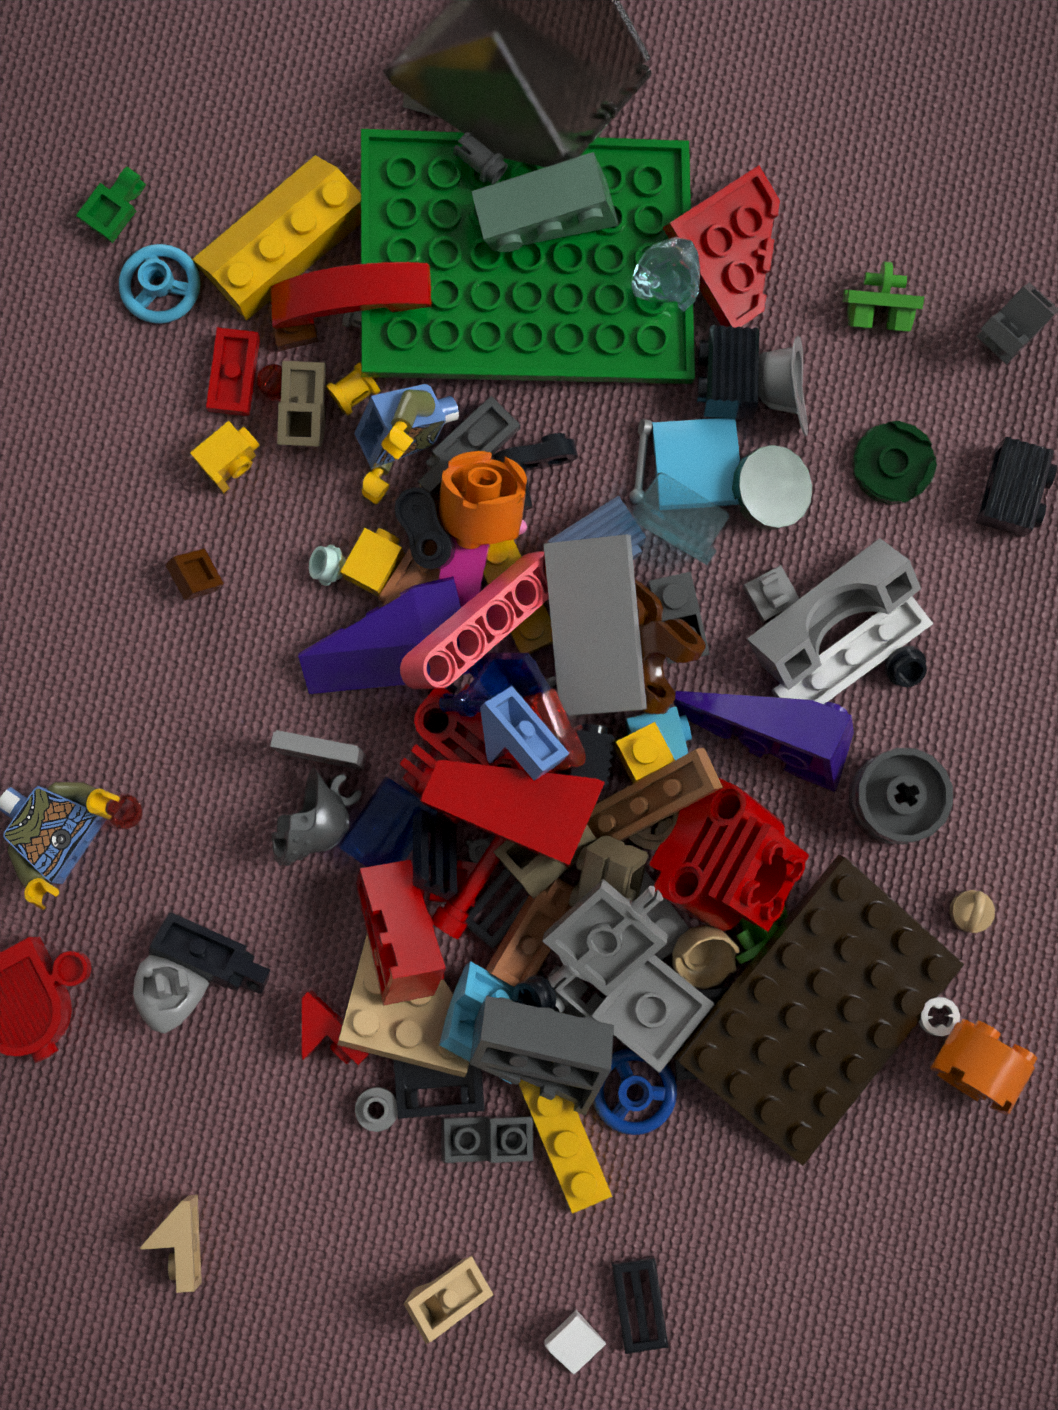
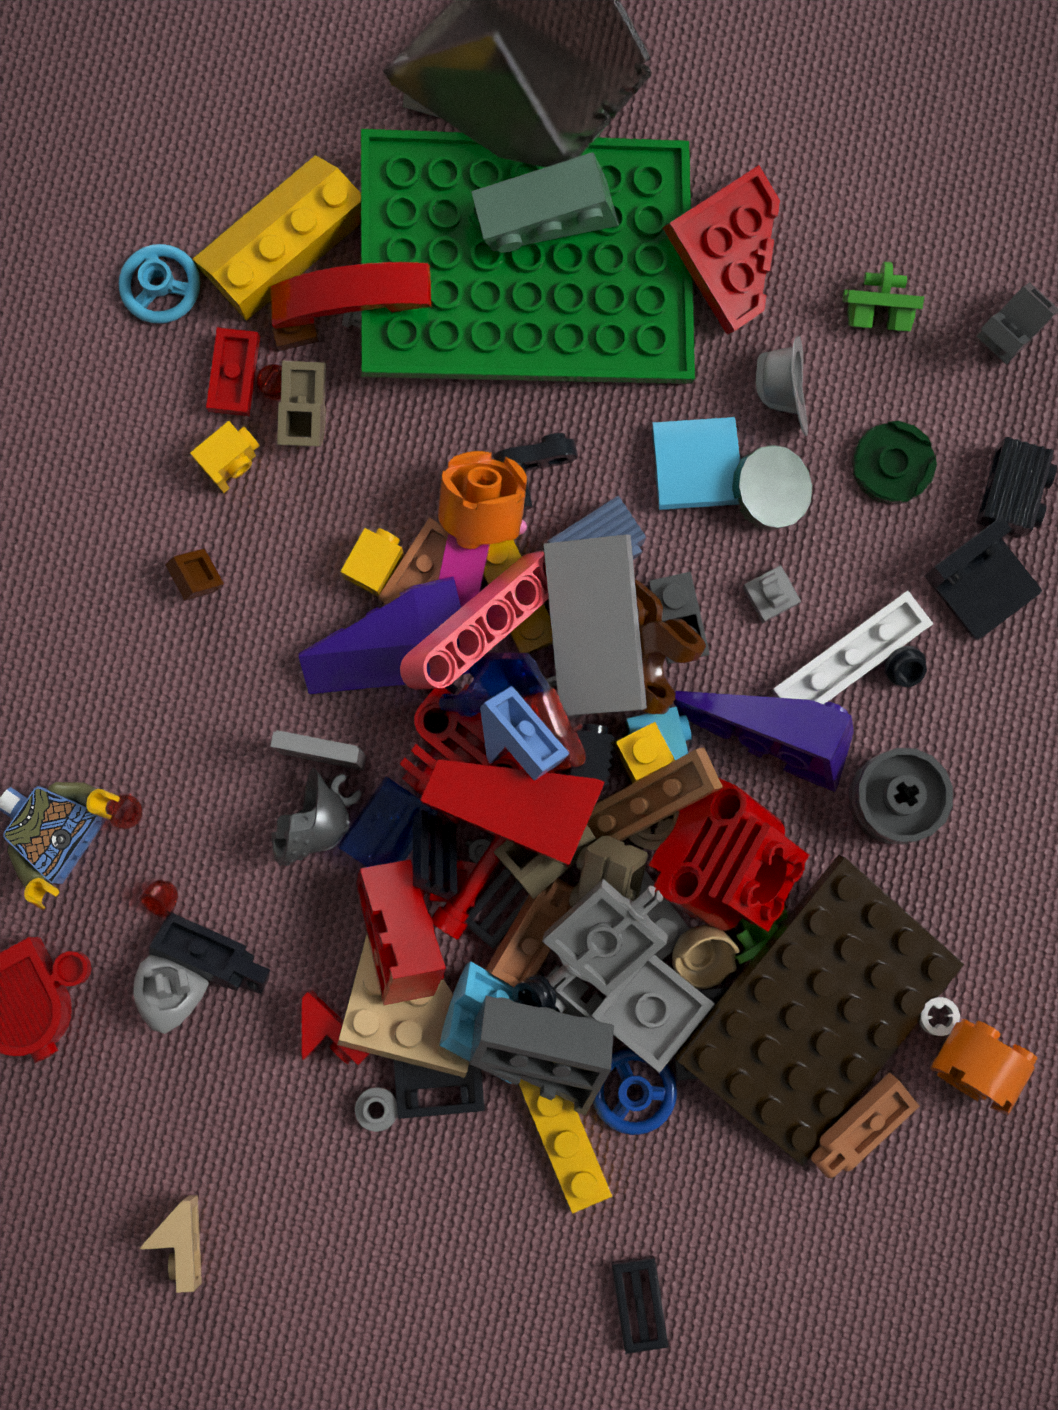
(109, 209): green plate -> none
(160, 898): none -> clear red hinge
(326, 564): light aqua plate -> none
(352, 389): yellow bush -> none
(398, 426): torso -> none
(420, 517): black piece -> none
(447, 1299): tan slope -> none
(480, 158): dark grey pin -> none
(483, 430): dark grey hinge -> none
(486, 1139): dark grey slope -> none
(574, 1342): white slope -> none
(644, 431): light grey hinge -> none
(668, 273): clear light blue piece -> none
(681, 517): clear light blue panel -> none
(730, 372): black brick -> none
(864, 1127): none -> nougat hinge
(871, 581): light grey arch -> none
(972, 911): tan tile -> none
(983, 581): none -> black bracket

